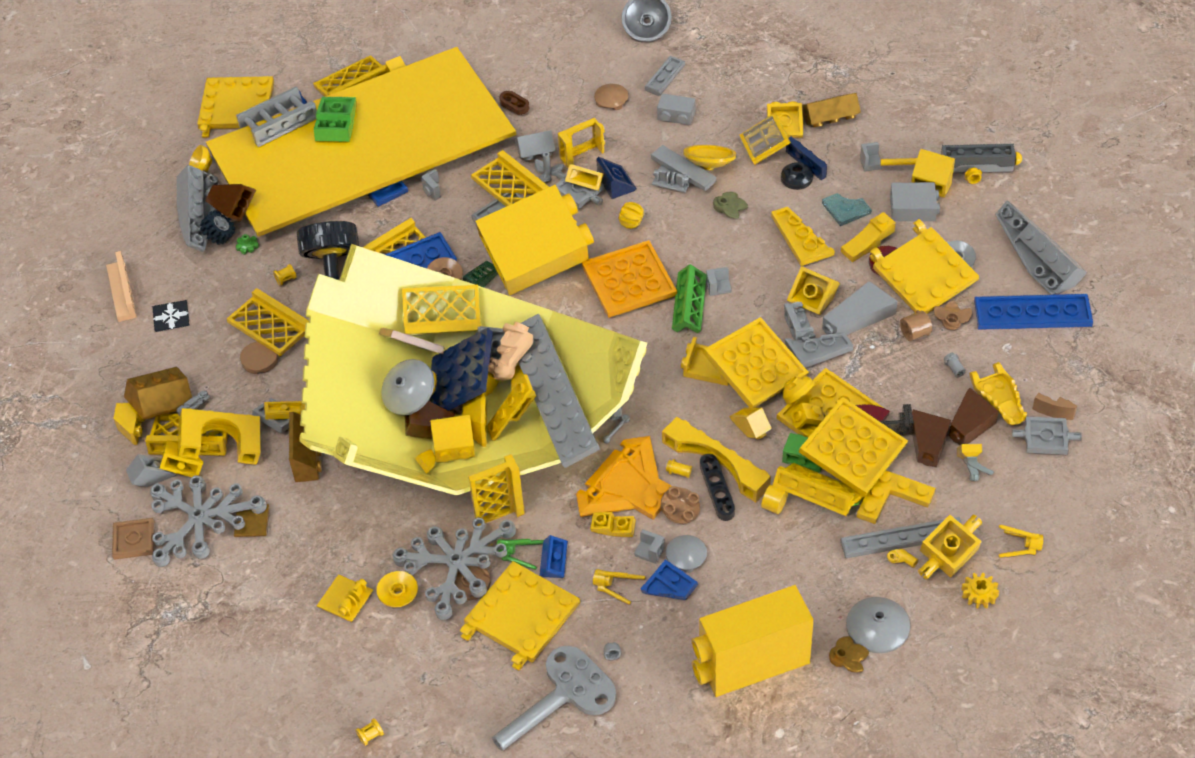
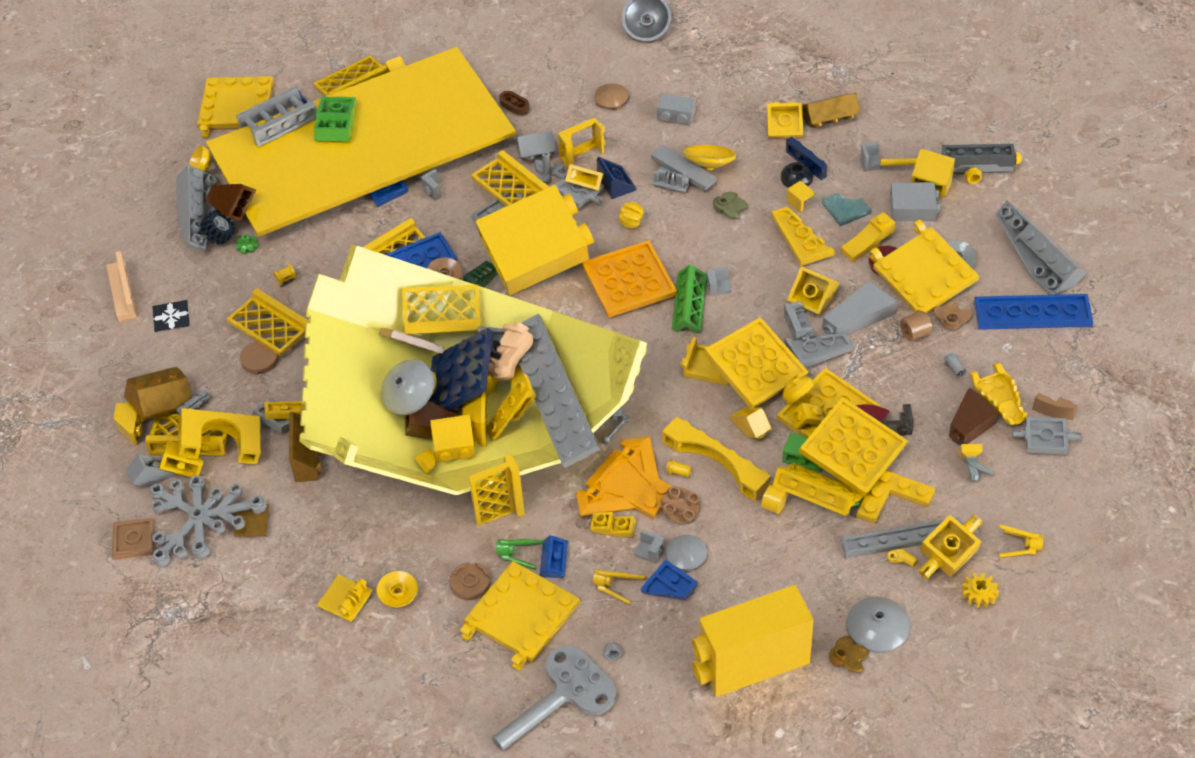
(327, 242): black wheel -> none
(369, 732): yellow bush -> none
(476, 547): light grey plant -> none
(664, 75): light grey tile -> none
(714, 487): black beam -> none
(764, 138): clear piece -> none
(798, 194): none -> yellow panel
(929, 437): reddish brown slope -> none

